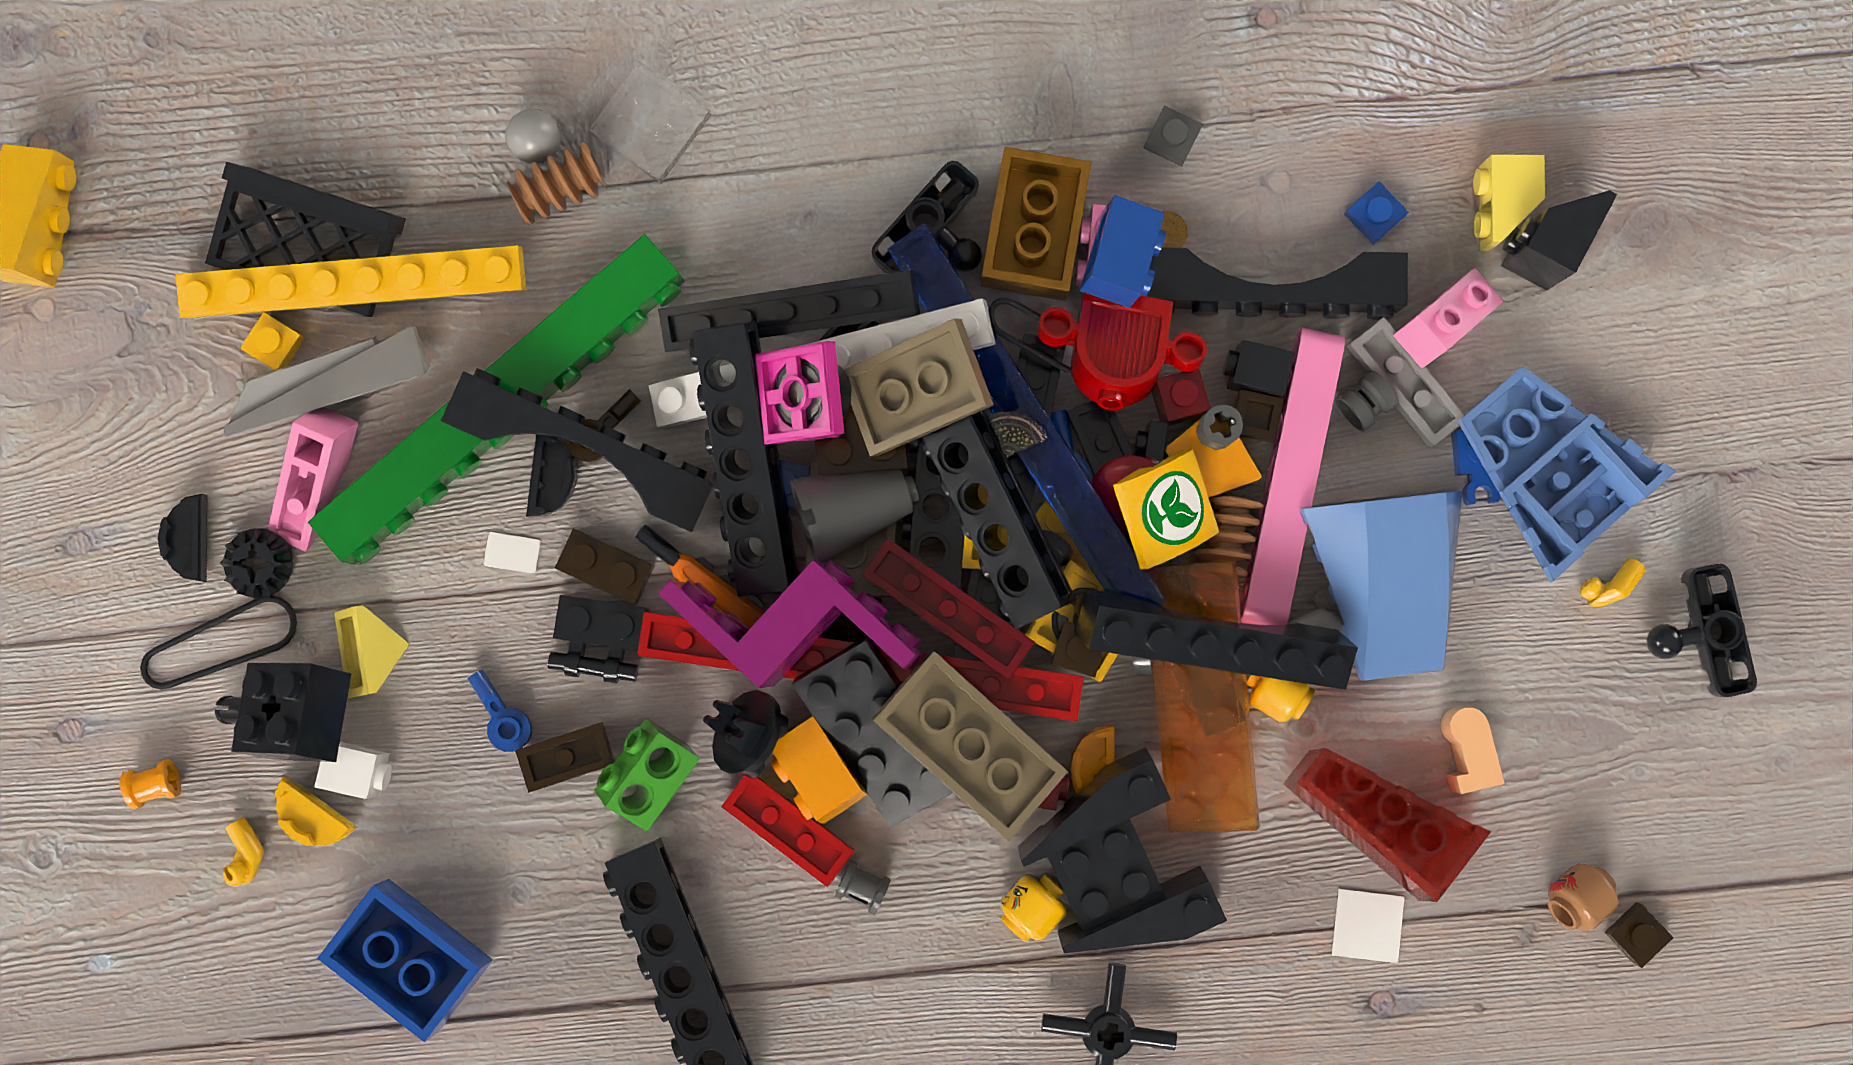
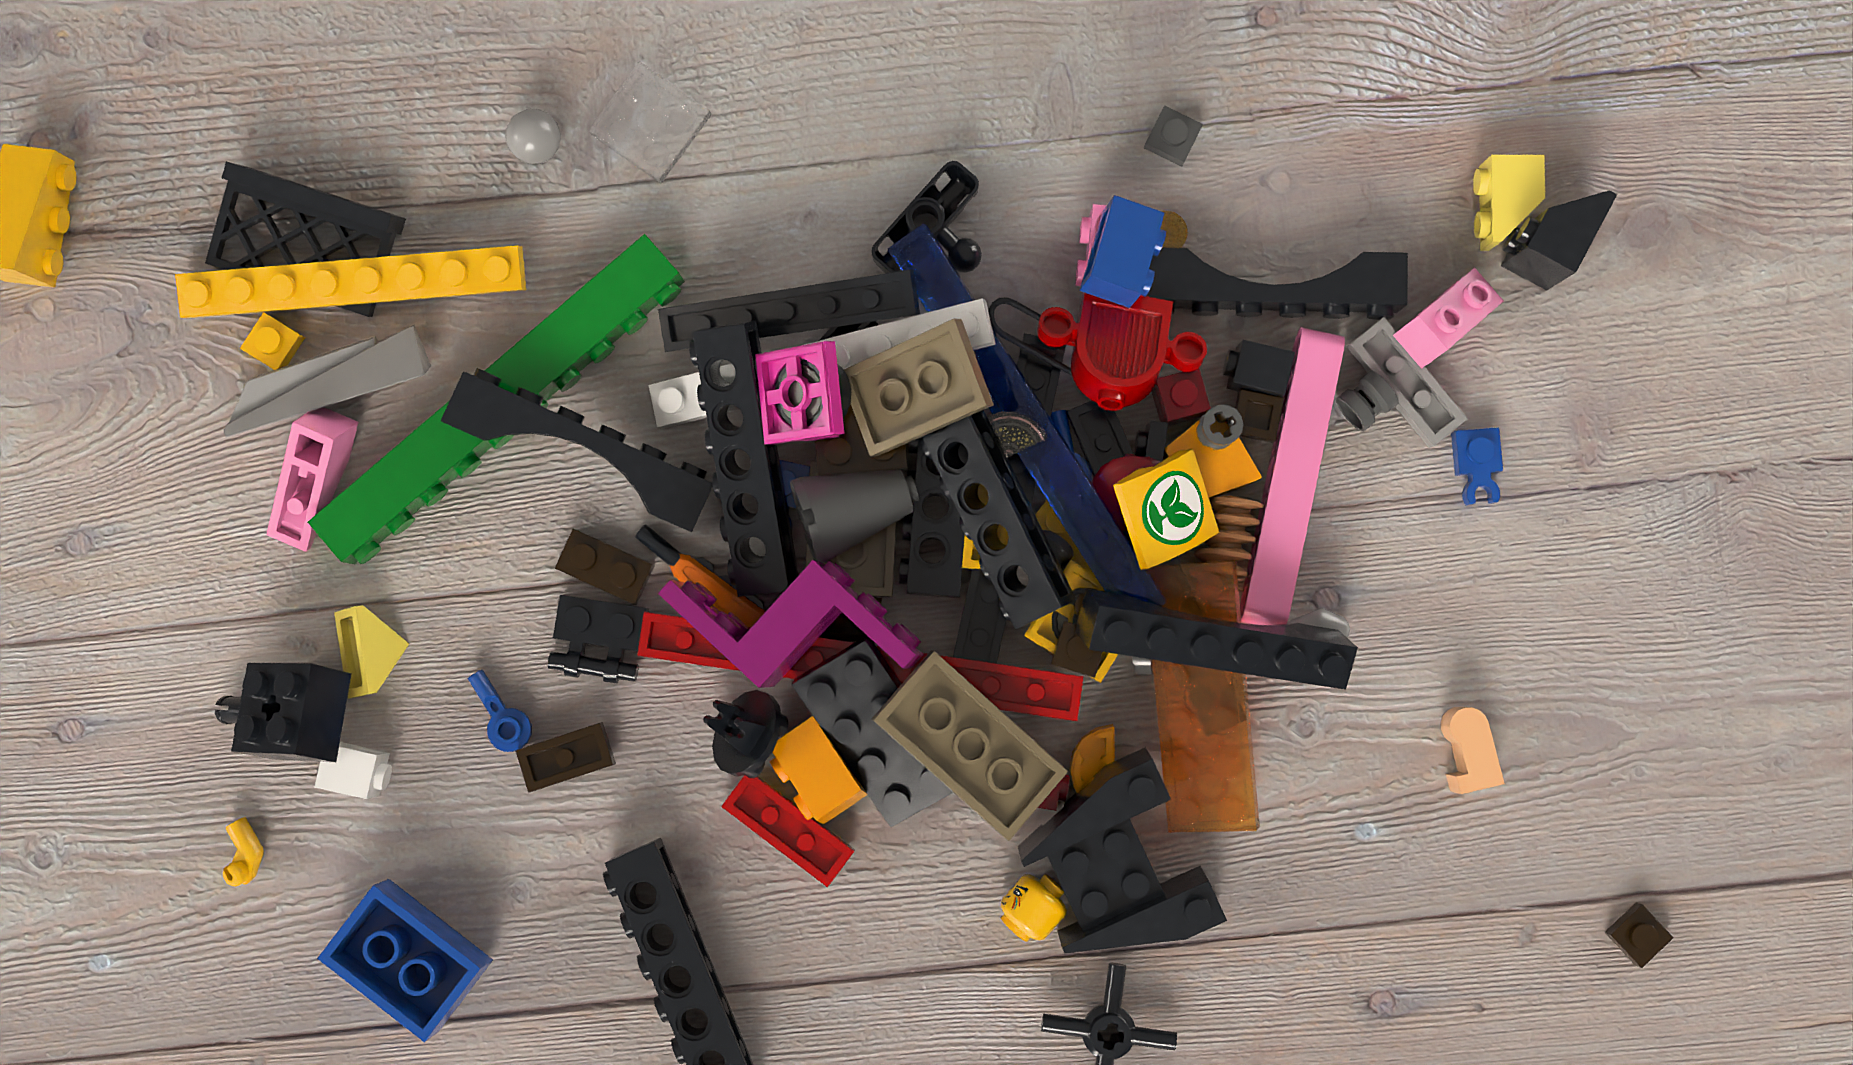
(150, 784): light orange bush -> none
(184, 538): black plate -> none
(268, 547): black gear -> none
(293, 625): black piece -> none
(307, 817): yellow plate -> none
(512, 552): white sticker -> none
(551, 477): black plate -> none
(556, 184): medium nougat piece -> none
(611, 419): dark brown plate -> none
(655, 779): bright green brick -> none
(862, 887): dark grey bush -> none
(948, 608): dark red plate -> none
(1035, 224): pearl gold brick -> none
(1279, 697): yellow head -> none
(1368, 926): white sticker -> none
(1376, 212): blue plate -> none
(1391, 577): medium blue wedge -> none
(1397, 830): clear red wedge -> none
(1557, 467): medium blue wedge -> none
(1582, 897): medium nougat head -> none
(1617, 588): yellow arm -> none
(1703, 608): black piece -> none

